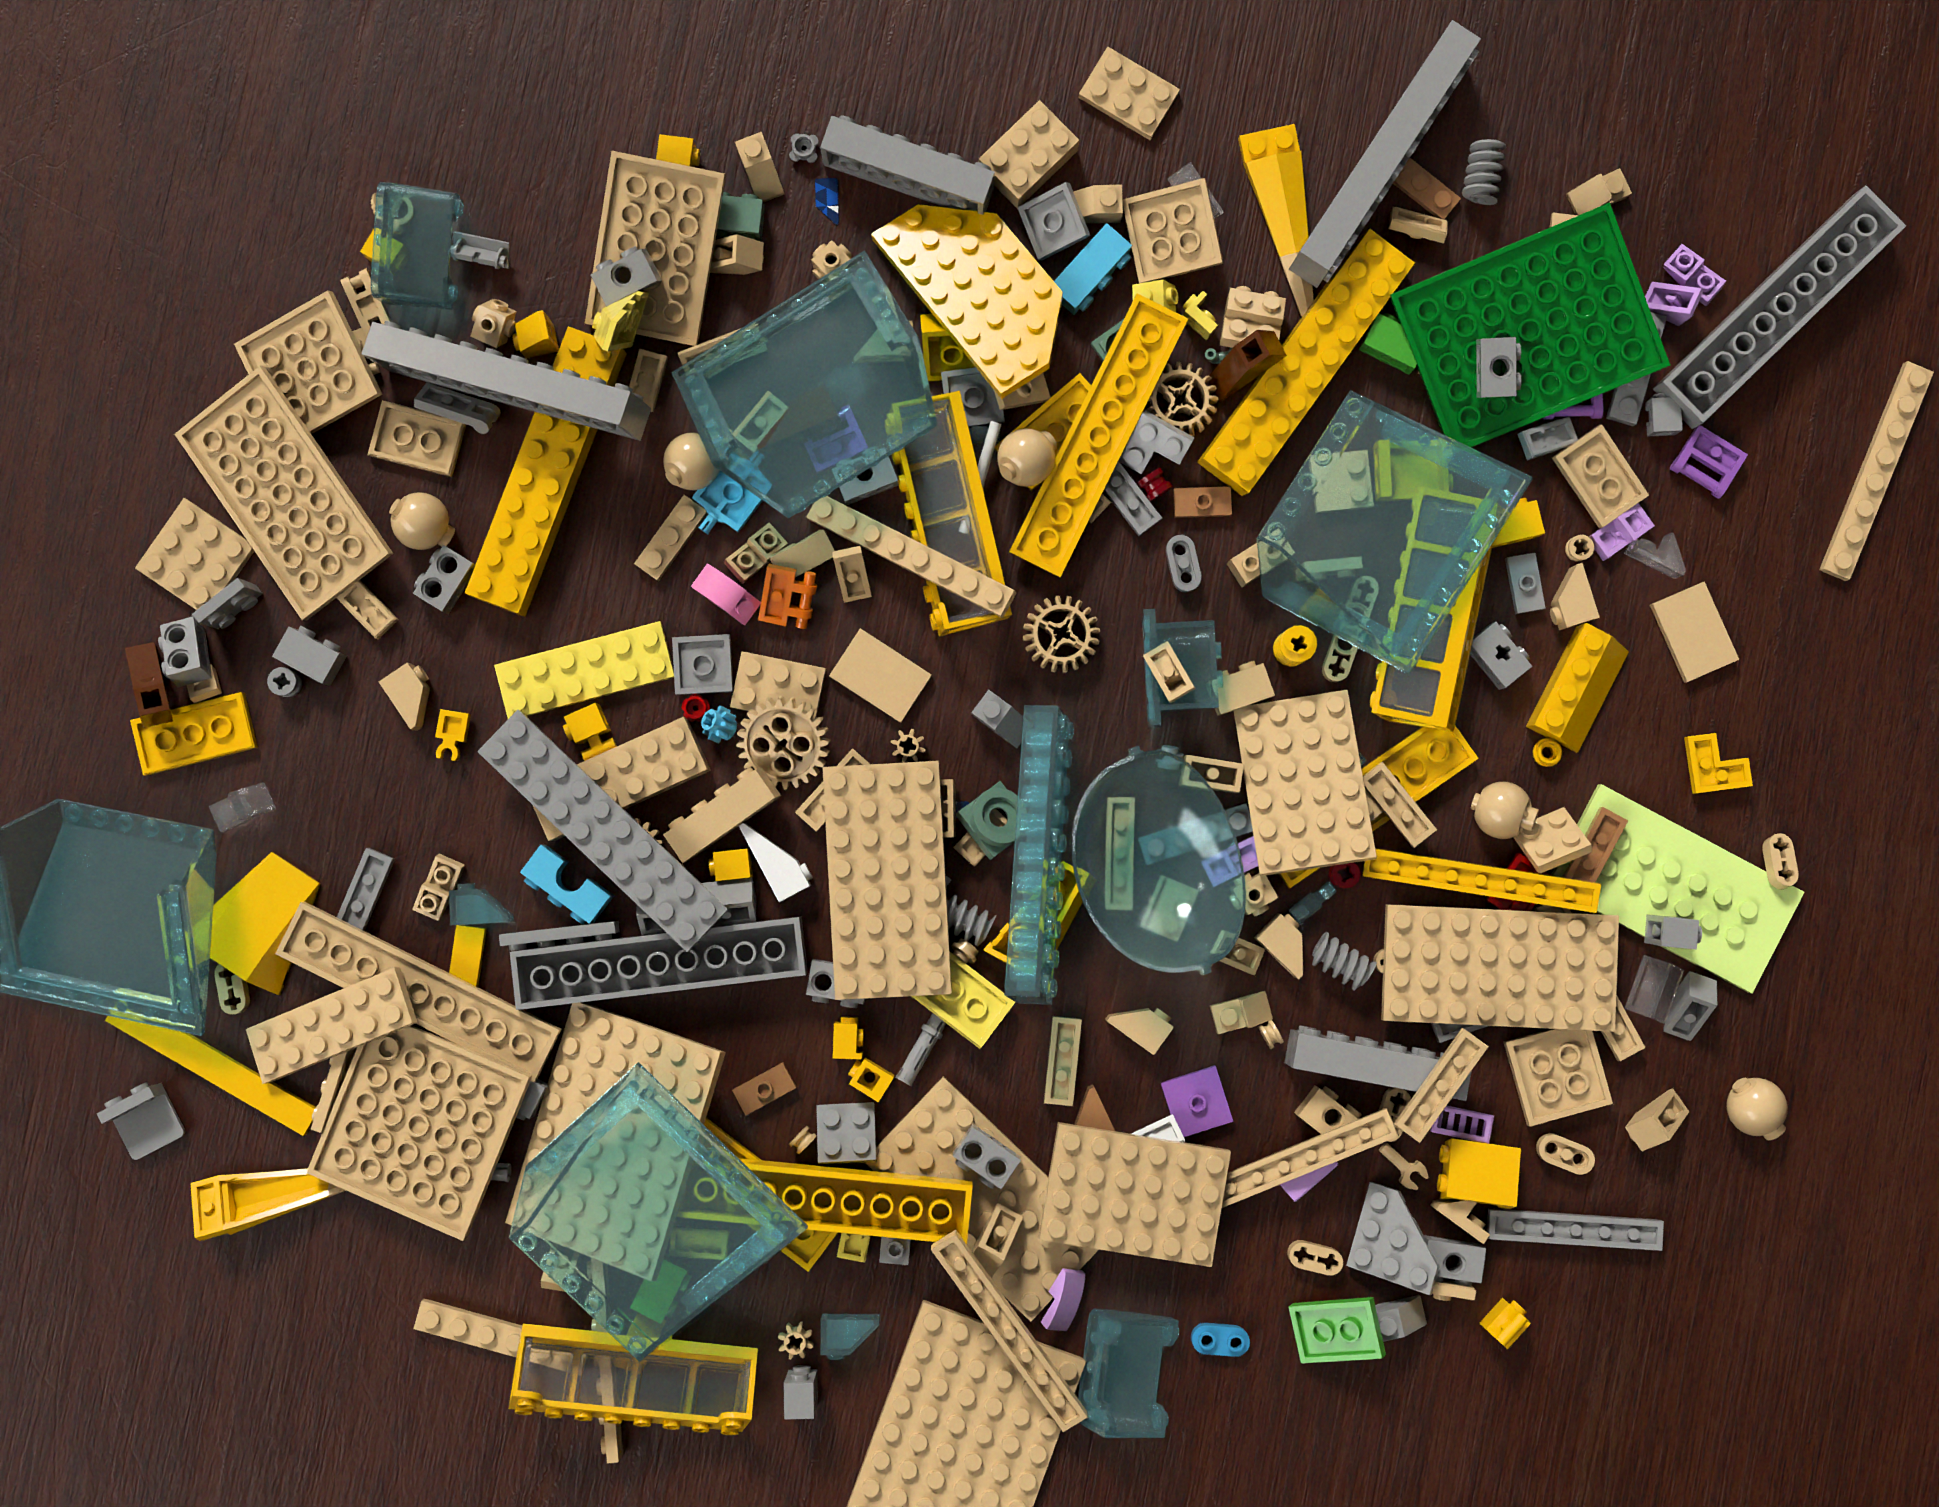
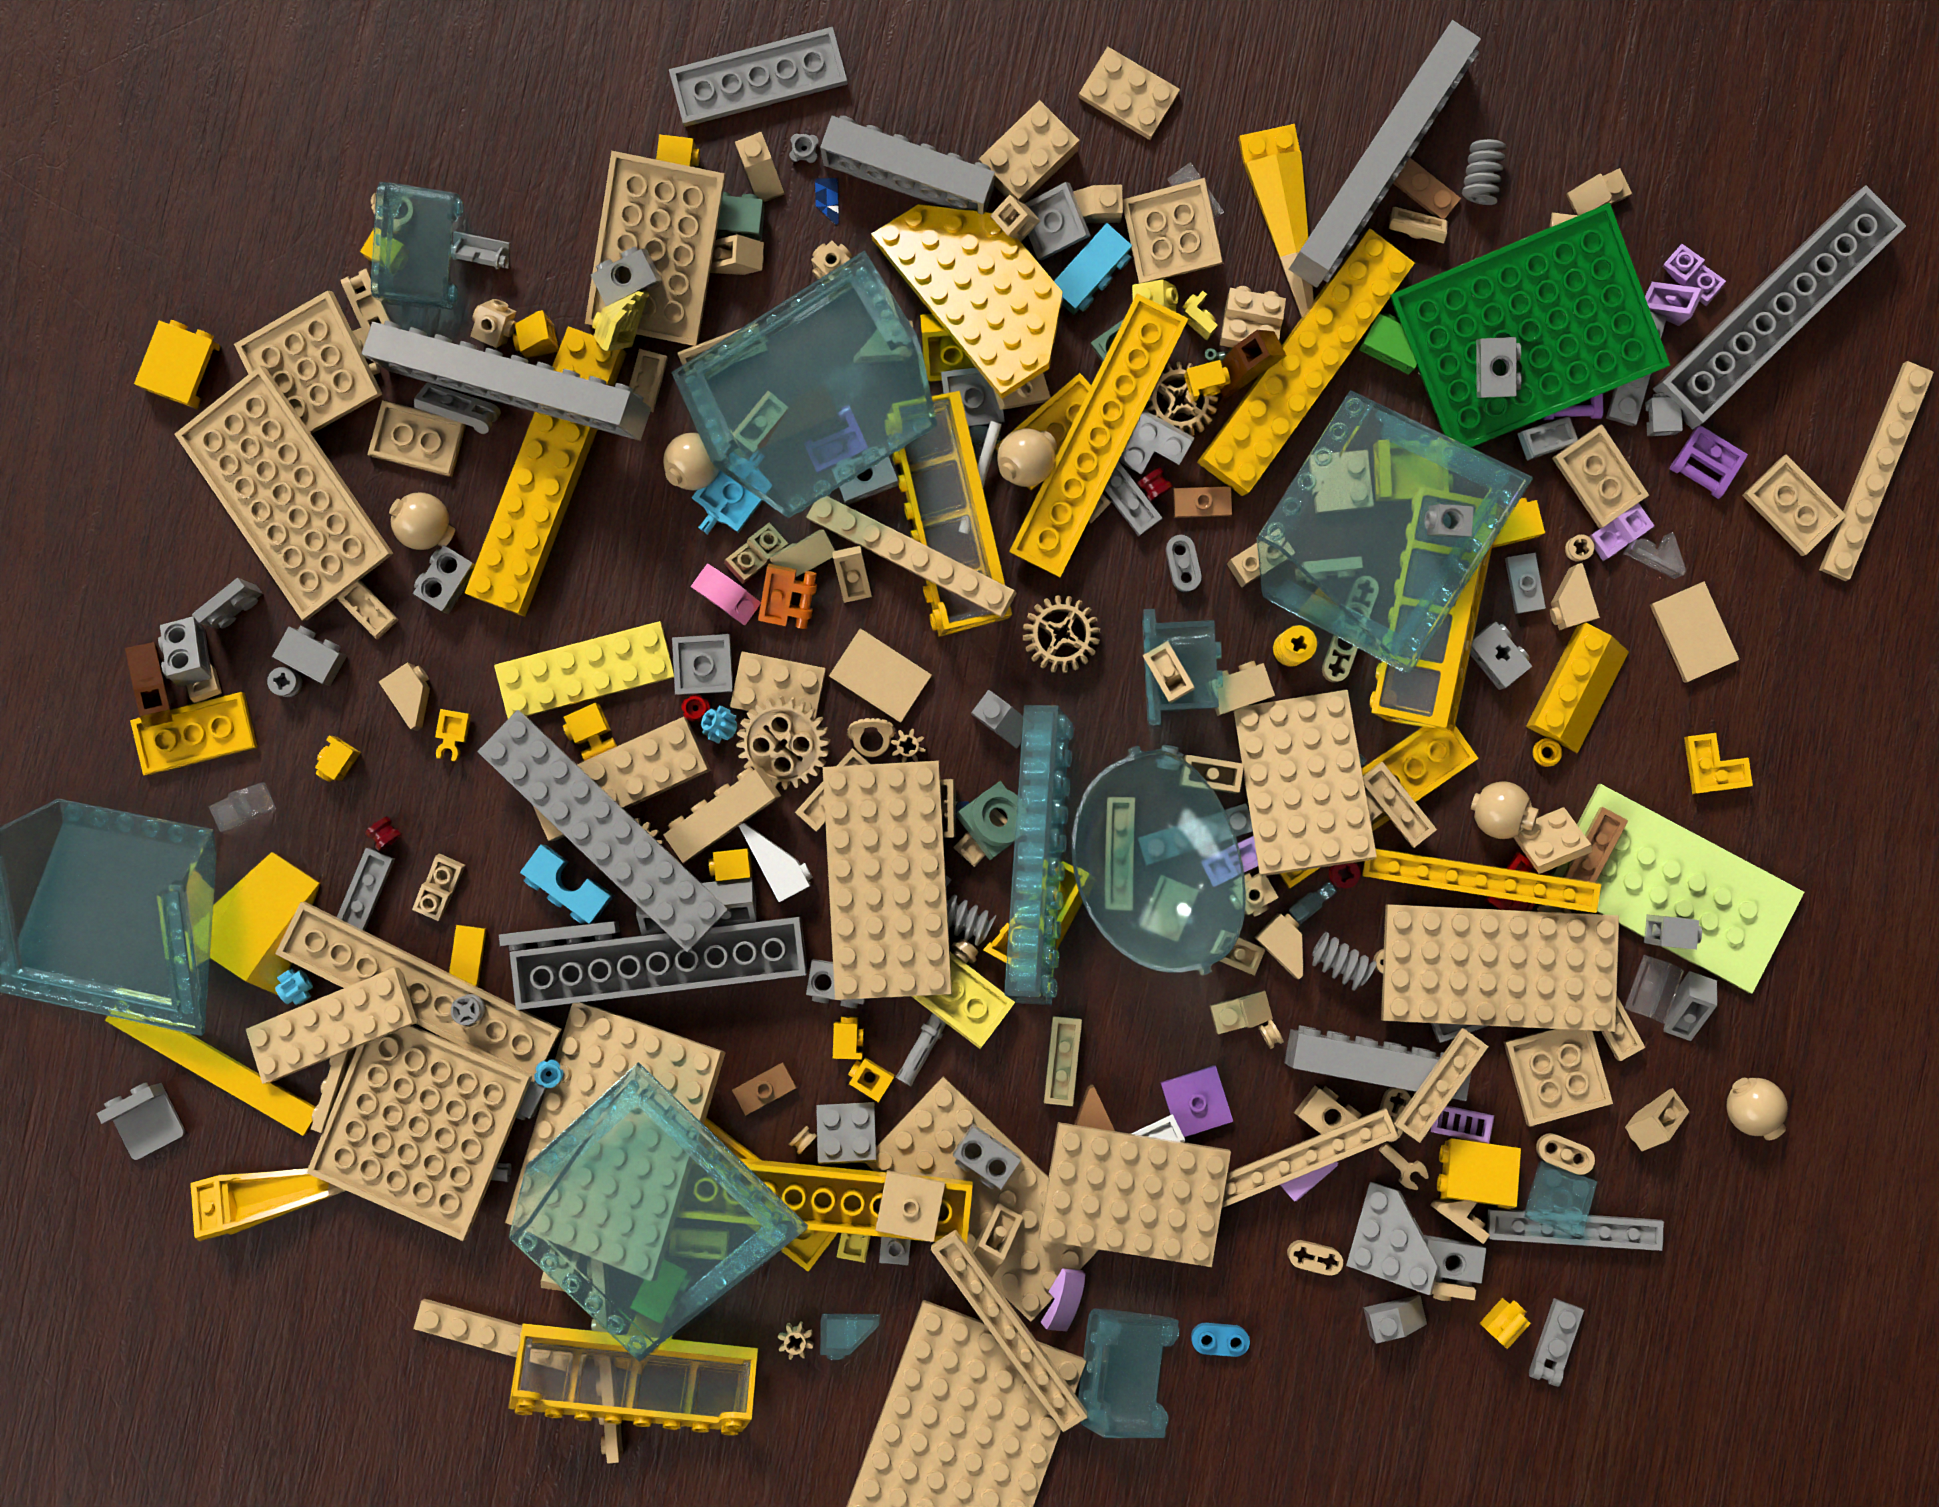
(176, 362): none -> yellow panel
(195, 555): tan plate -> none
(225, 991): tan beam -> none
(294, 987): none -> medium azure gear
(336, 759): none -> yellow brick
(383, 833): none -> dark red wheel
(463, 1013): none -> light grey wheel
(475, 907): clear light blue slope -> none
(548, 1081): none -> medium azure plate
(671, 538): tan plate -> none
(758, 76): none -> light grey plate
(800, 1393): light grey brick -> none
(857, 728): none -> tan piece
(910, 1206): none -> tan plate
(1015, 218): none -> tan brick
(1143, 1026): tan slope -> none
(1206, 379): none -> yellow brick
(1337, 1330): bright green plate -> none
(1460, 517): none -> light grey brick
(1556, 1341): none -> light grey plate
(1560, 1199): none -> clear light blue plate
(1780, 861): tan beam -> none
(1794, 505): none -> tan plate

